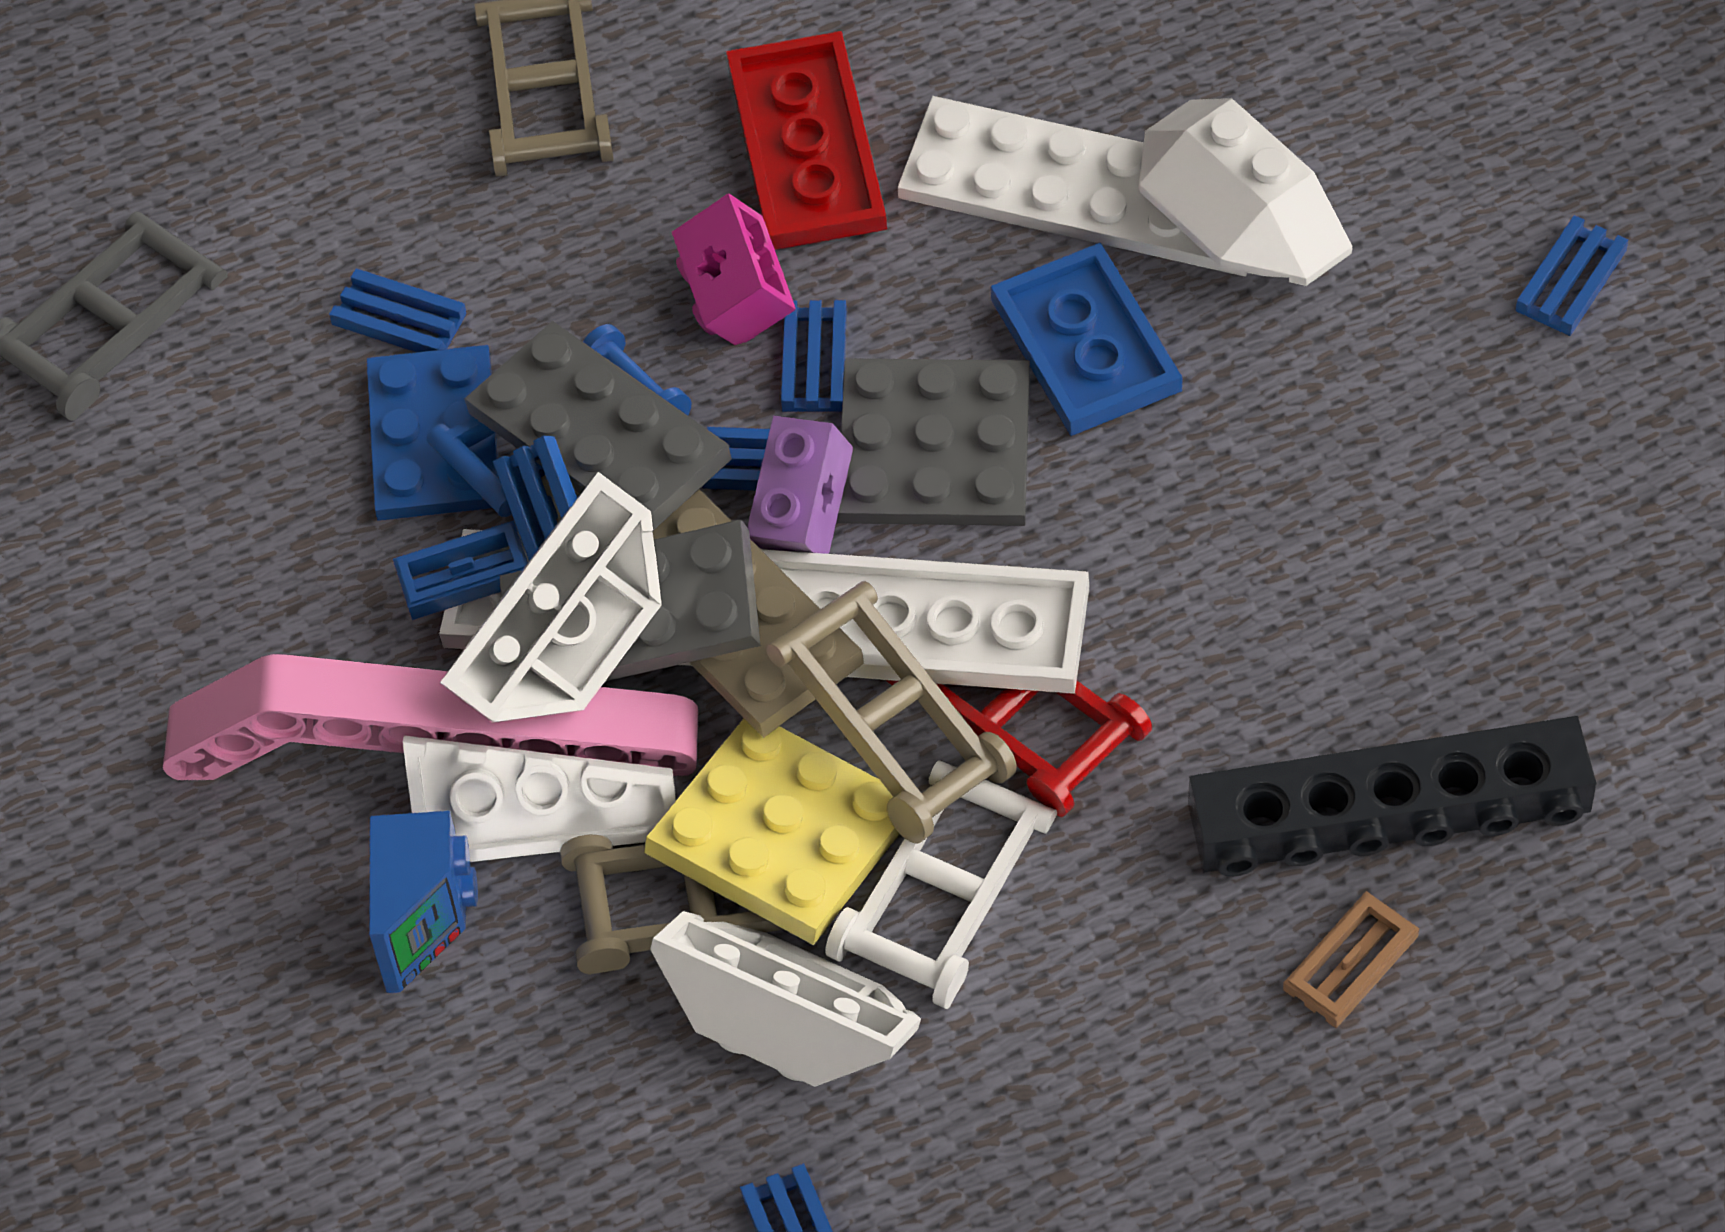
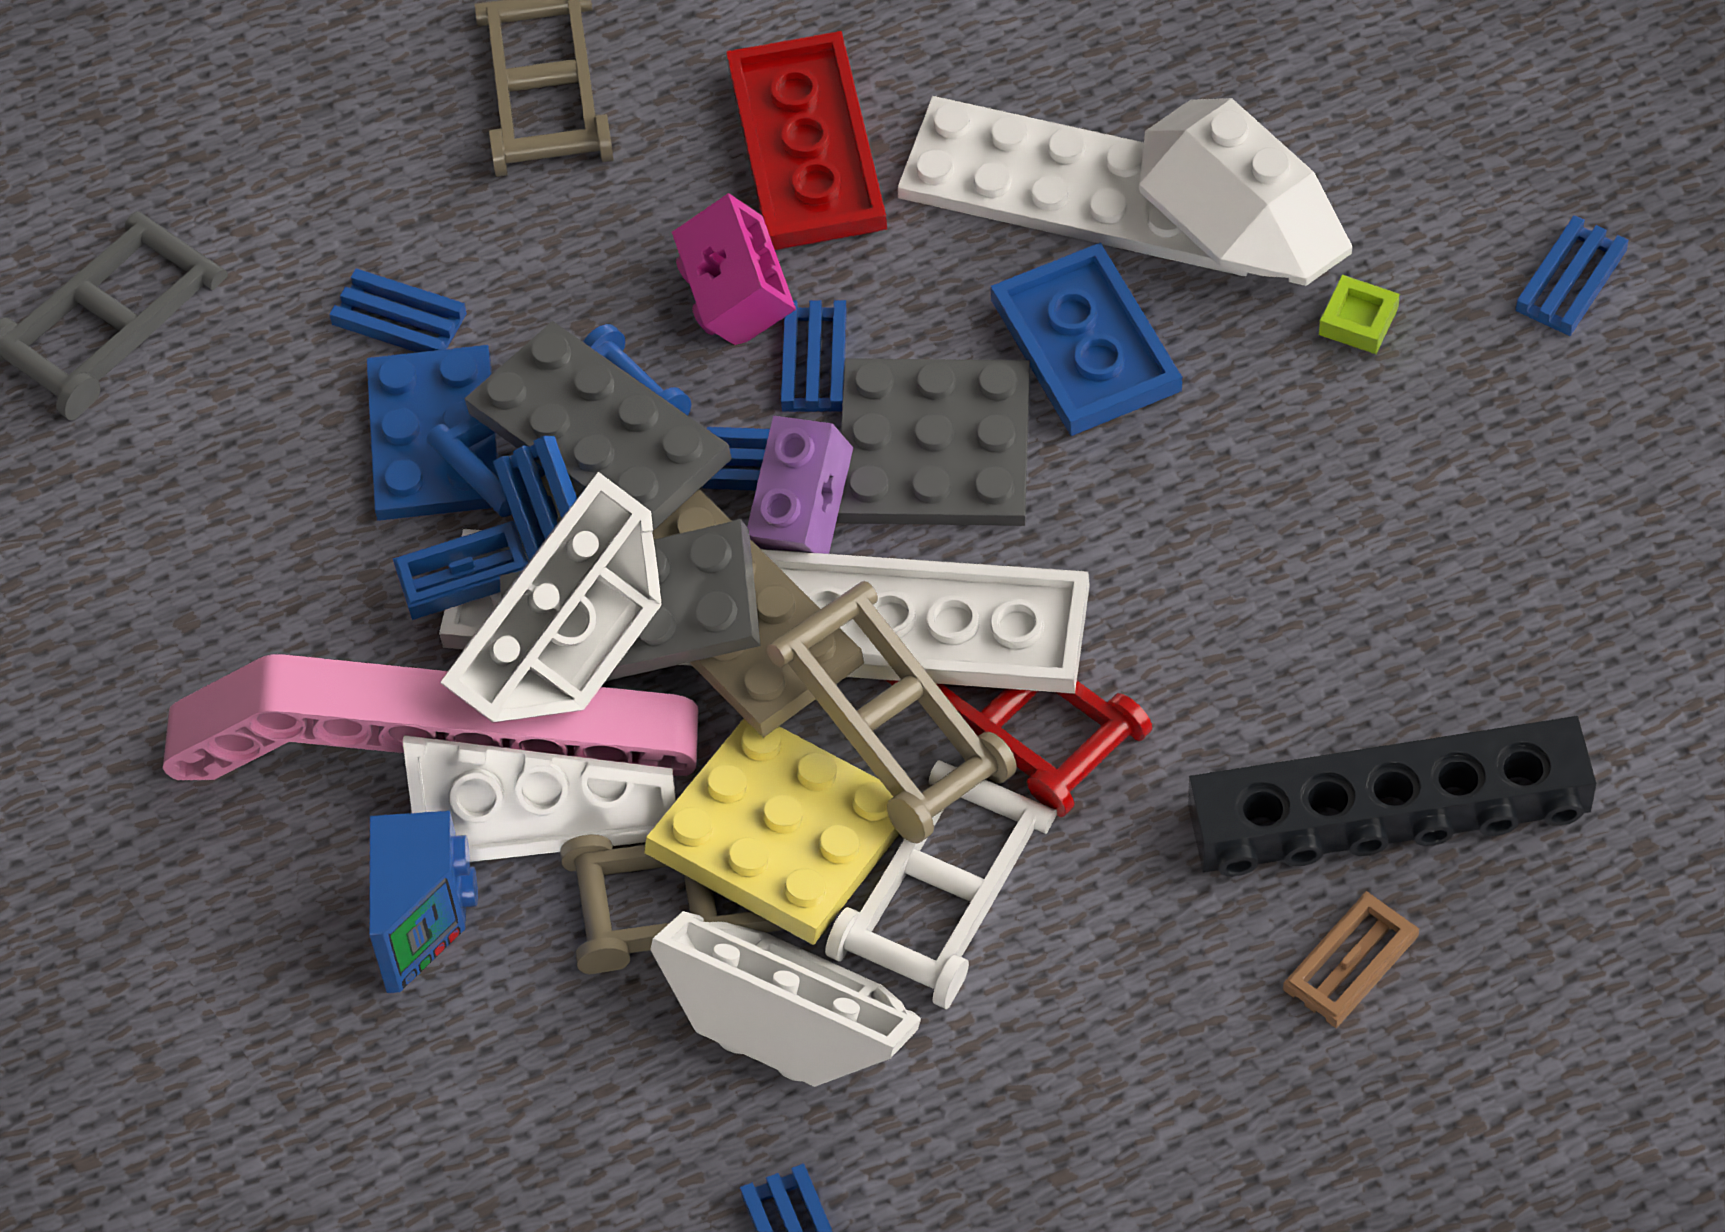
(1359, 314): none -> lime plate

